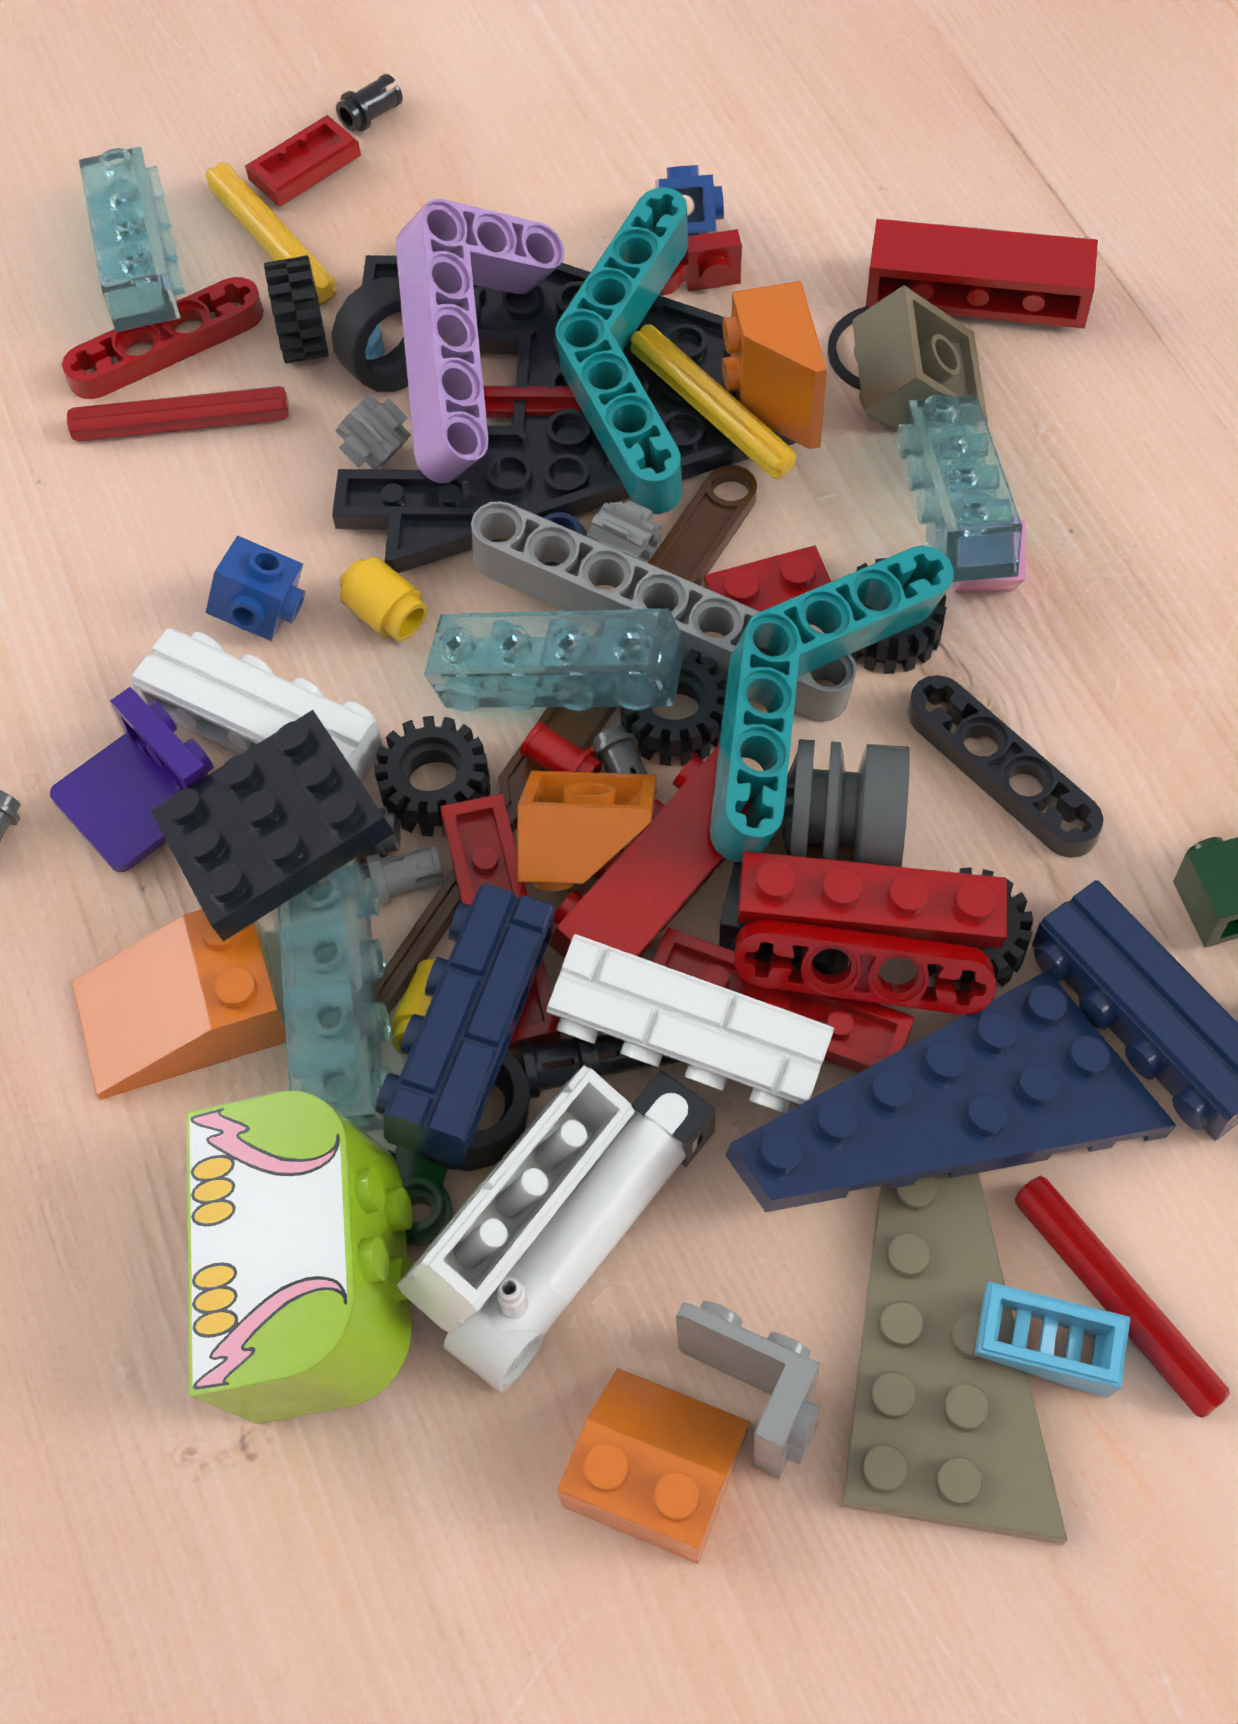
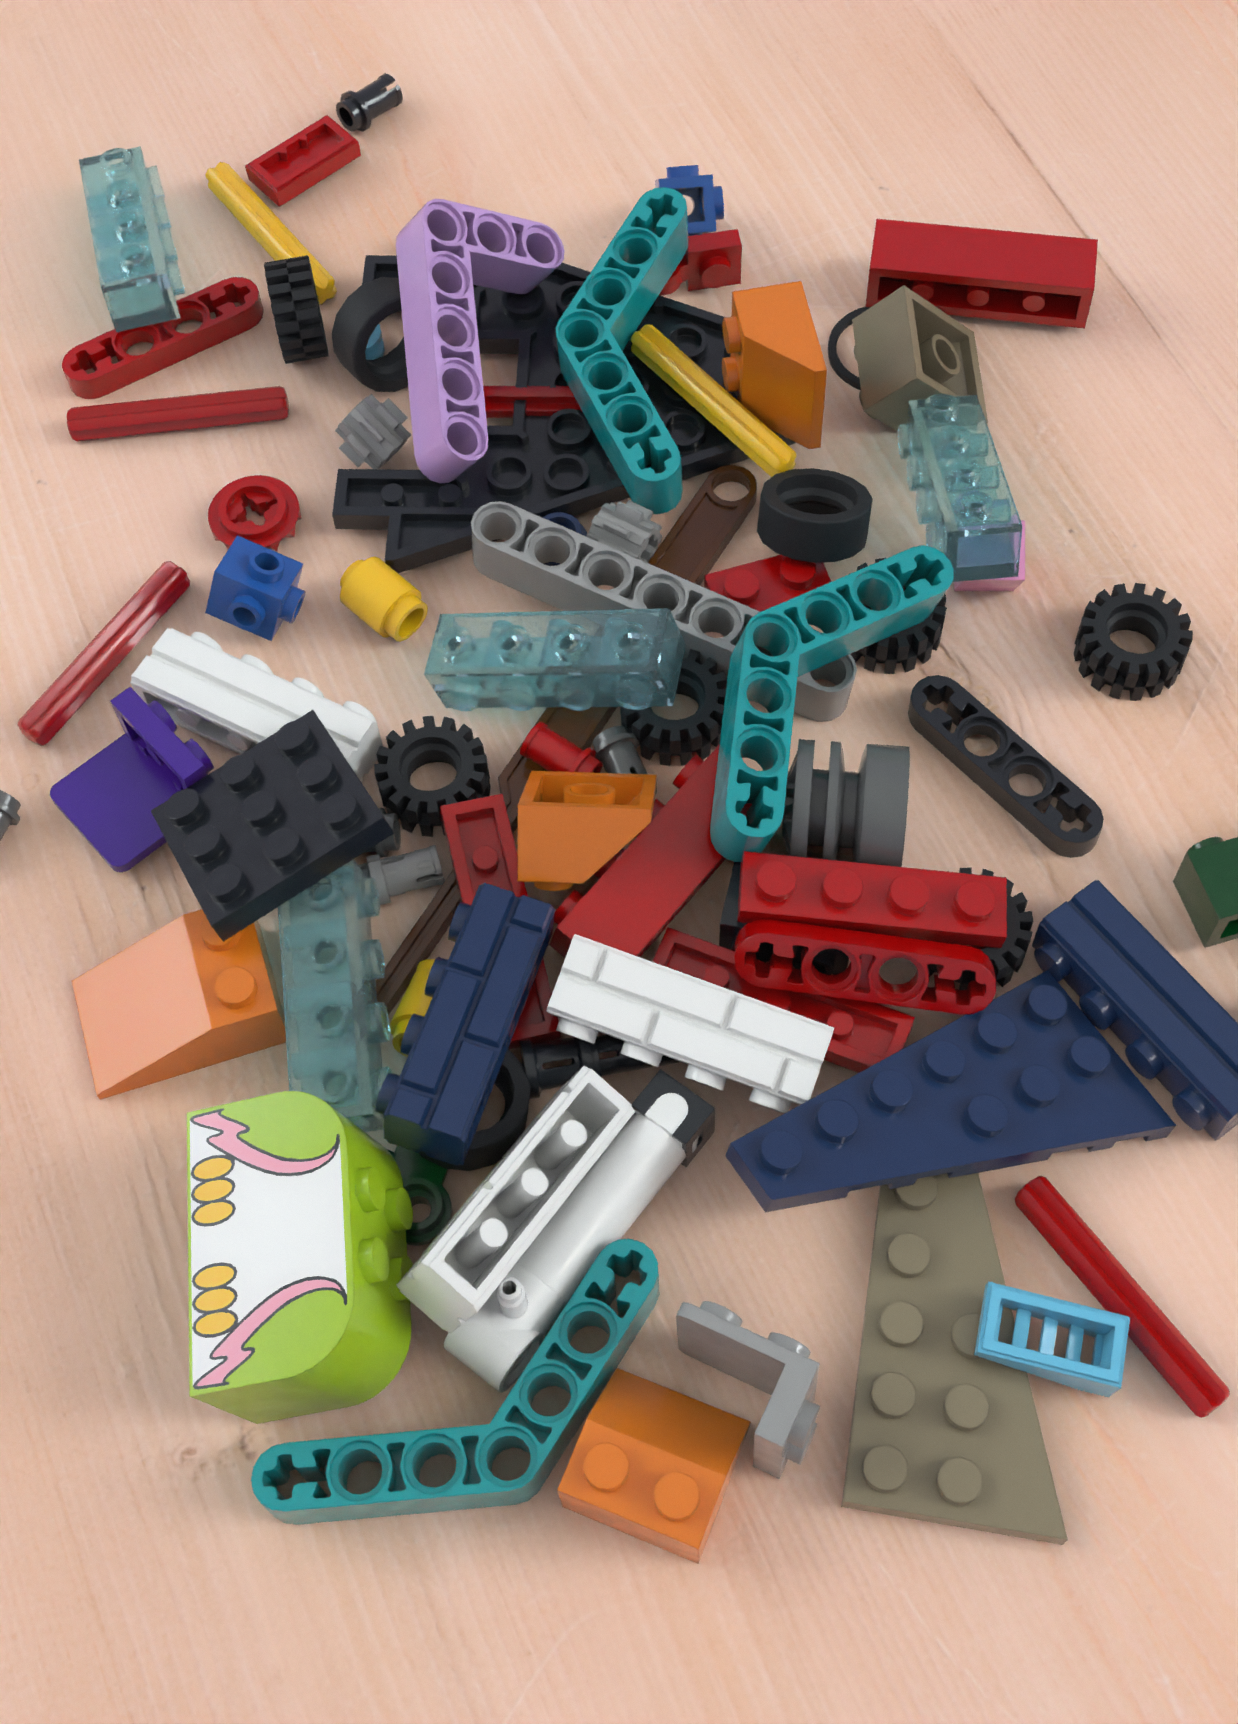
(103, 654): none -> red axle
(265, 496): none -> red gear
(476, 1445): none -> teal beam
(814, 515): none -> black tyre
(1139, 614): none -> black tyre

